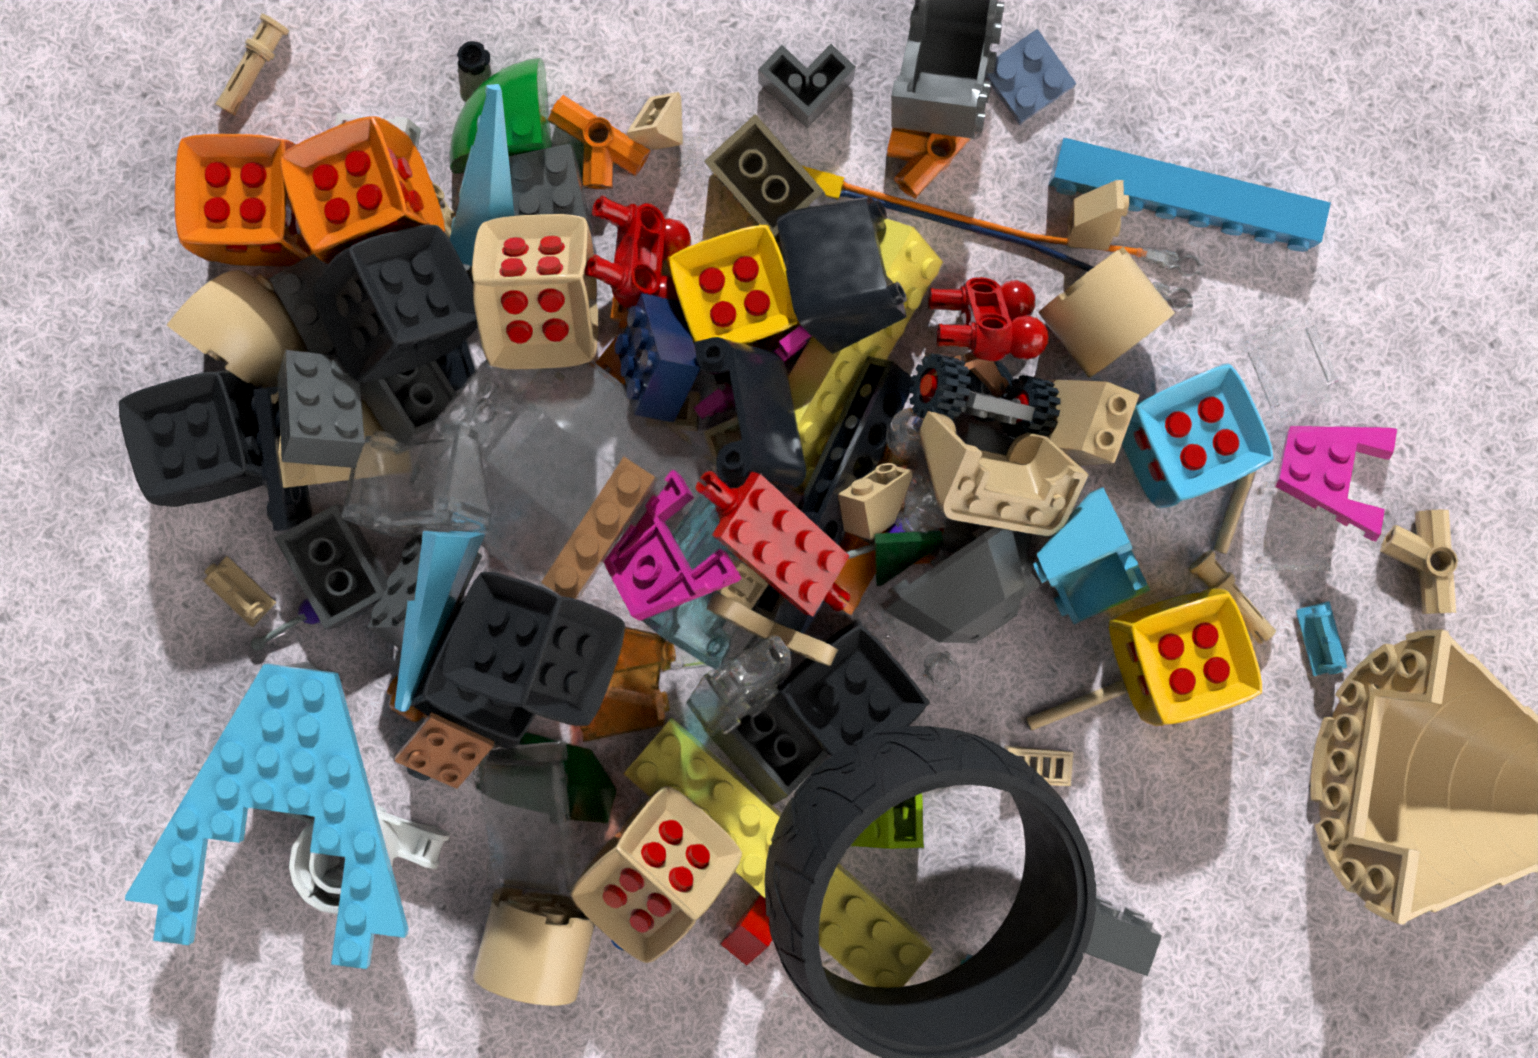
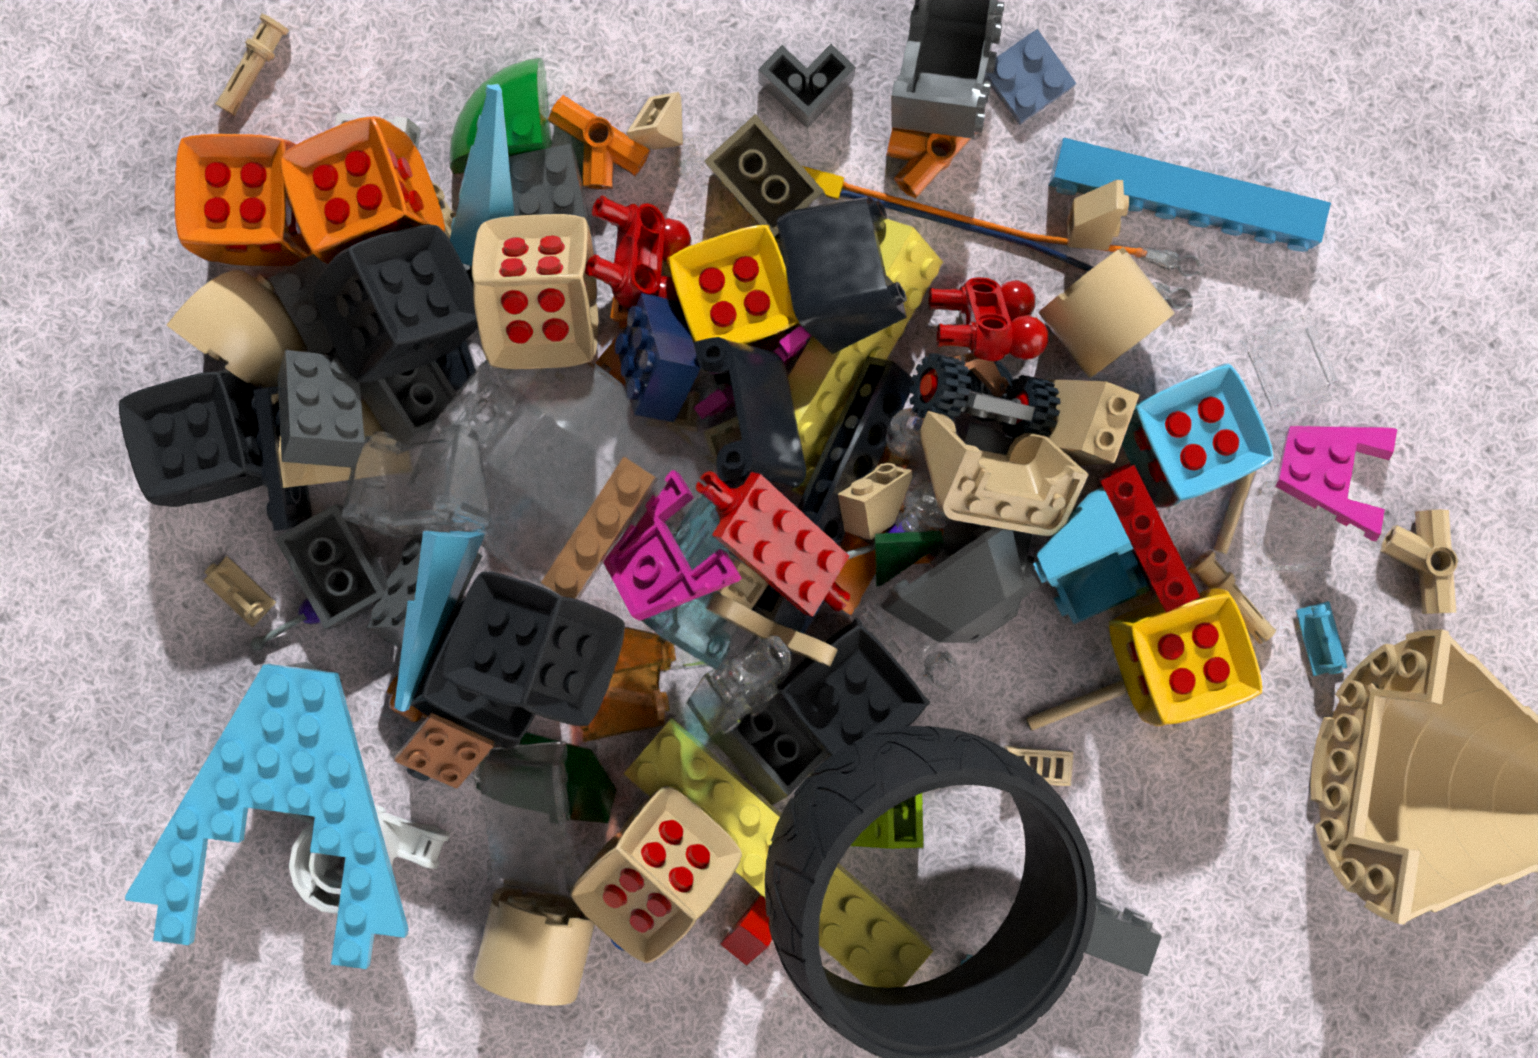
(471, 49): black plate -> none
(1149, 537): none -> red panel

